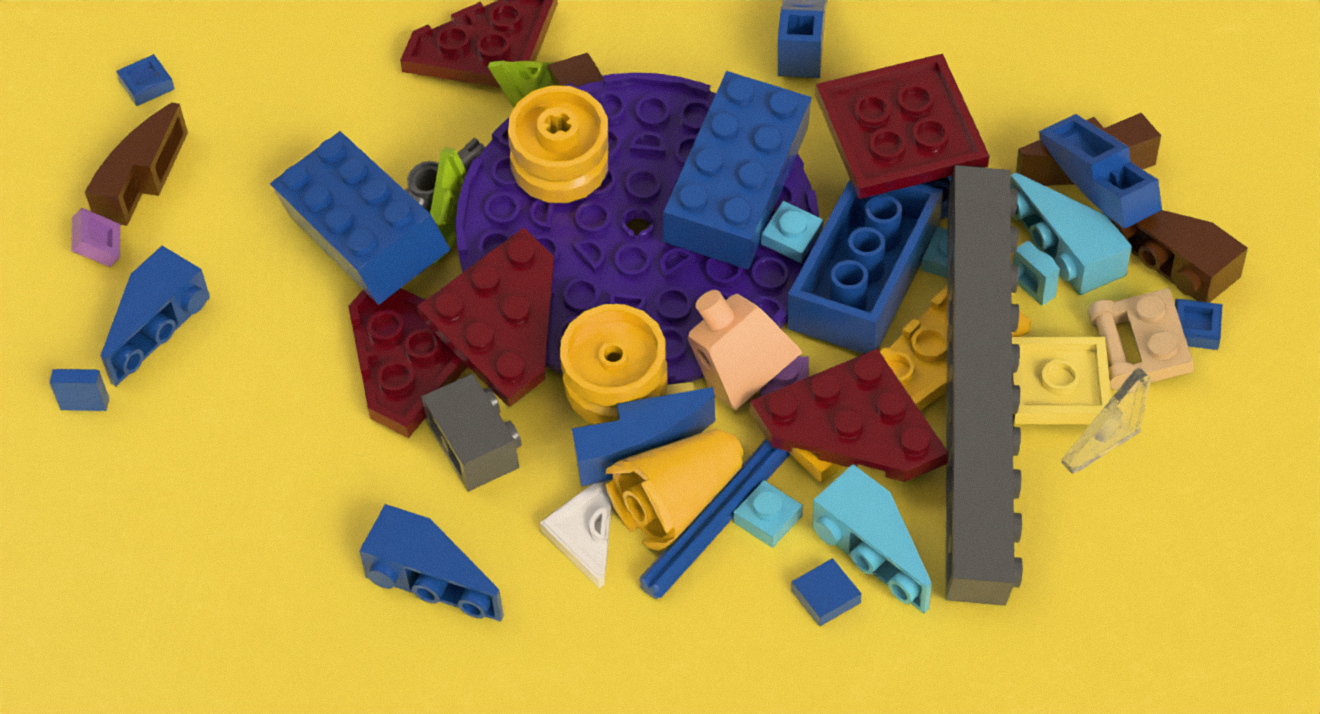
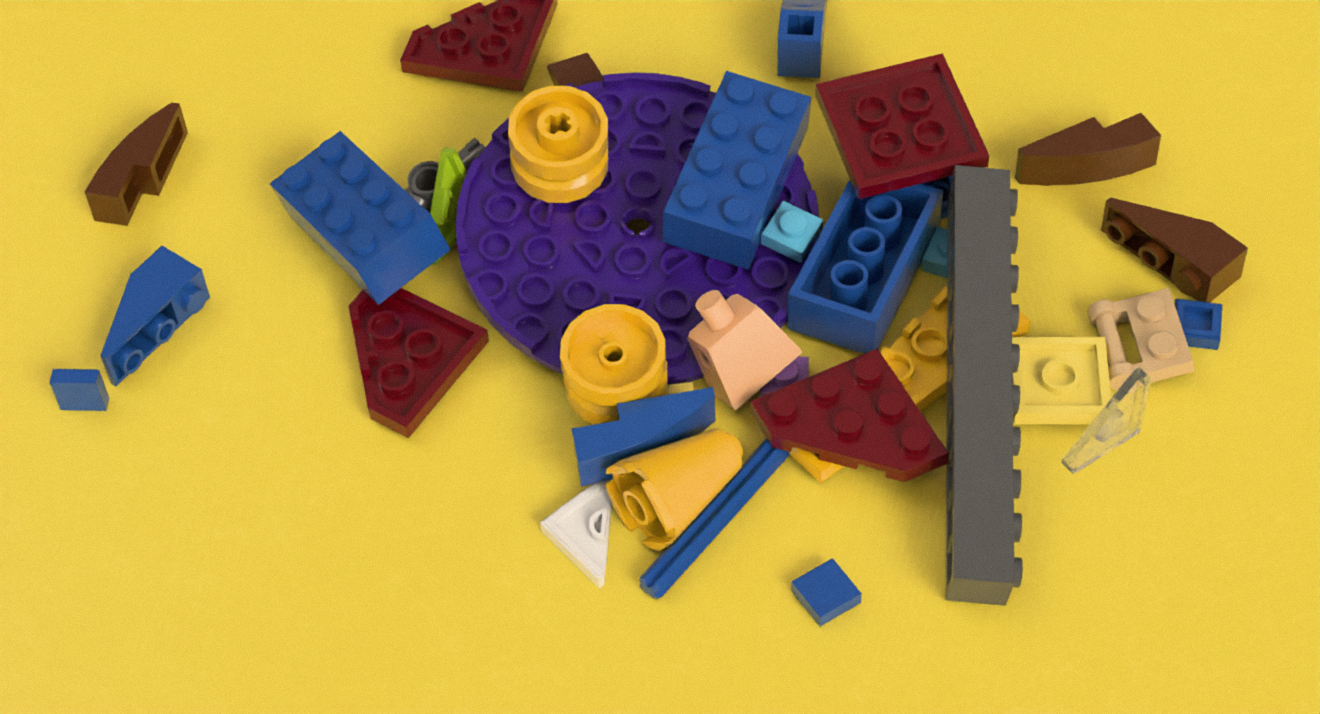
(95, 237): medium lavender plate -> none
(145, 80): blue tile -> none
(421, 559): blue slope -> none
(471, 431): dark grey brick -> none
(499, 316): dark red plate -> none
(520, 77): lime tile -> none
(768, 513): medium azure plate -> none
(868, 527): medium azure slope -> none
(1036, 272): medium azure plate -> none
(1074, 235): medium azure slope -> none
(1103, 170): blue slope -> none

